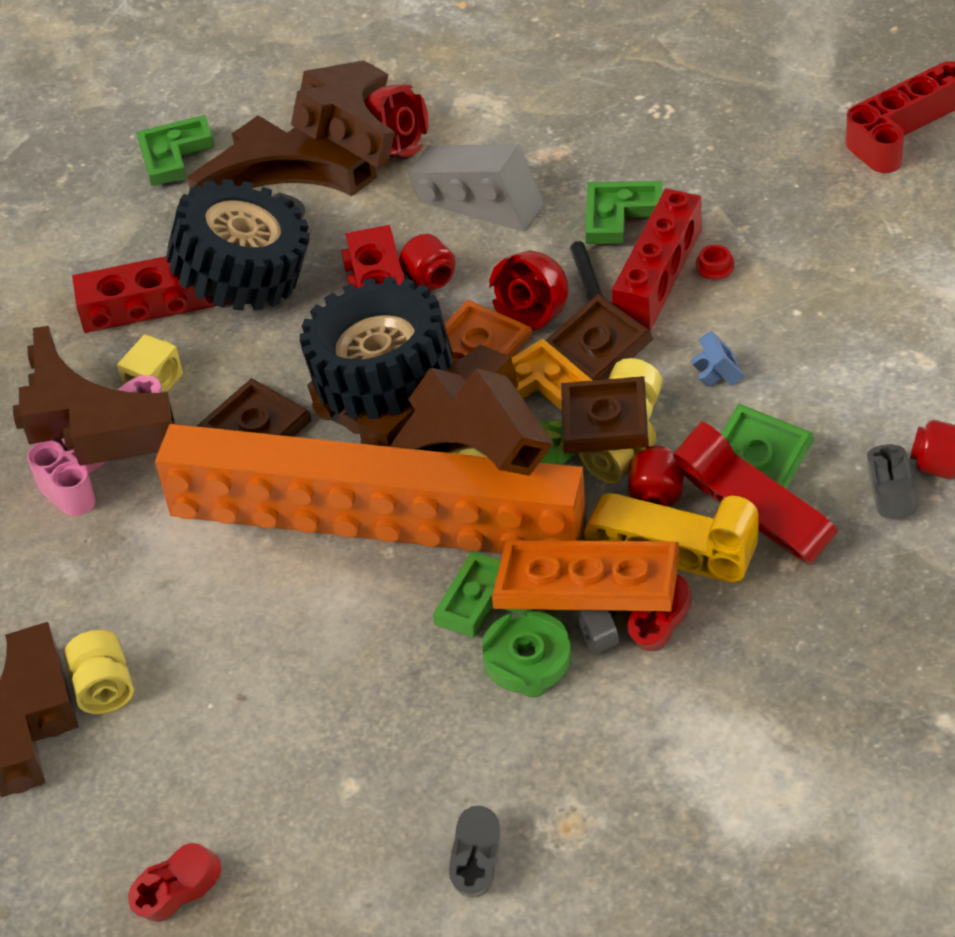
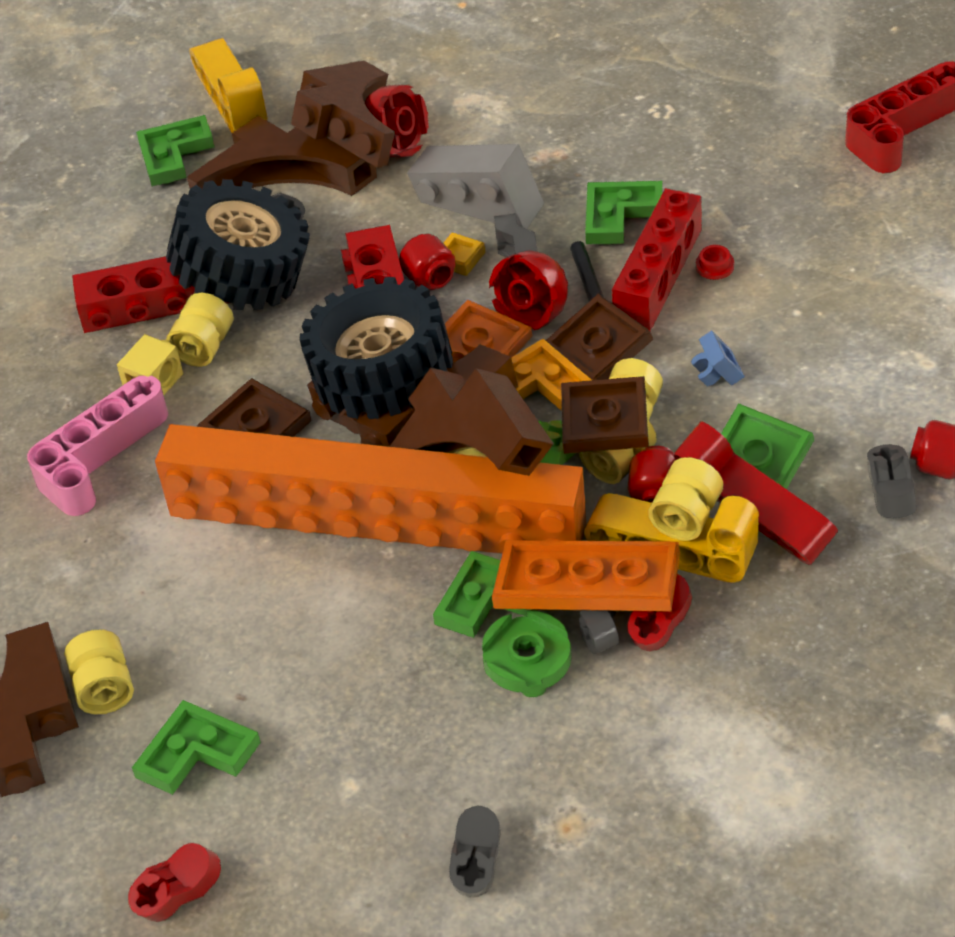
(89, 417): reddish brown arch -> none
(194, 736): none -> bright green plate
(200, 329): none -> light yellow wheel
(231, 88): none -> yellow beam
(466, 252): none -> yellow tile
(511, 237): none -> dark grey piece
(686, 499): none -> light yellow wheel

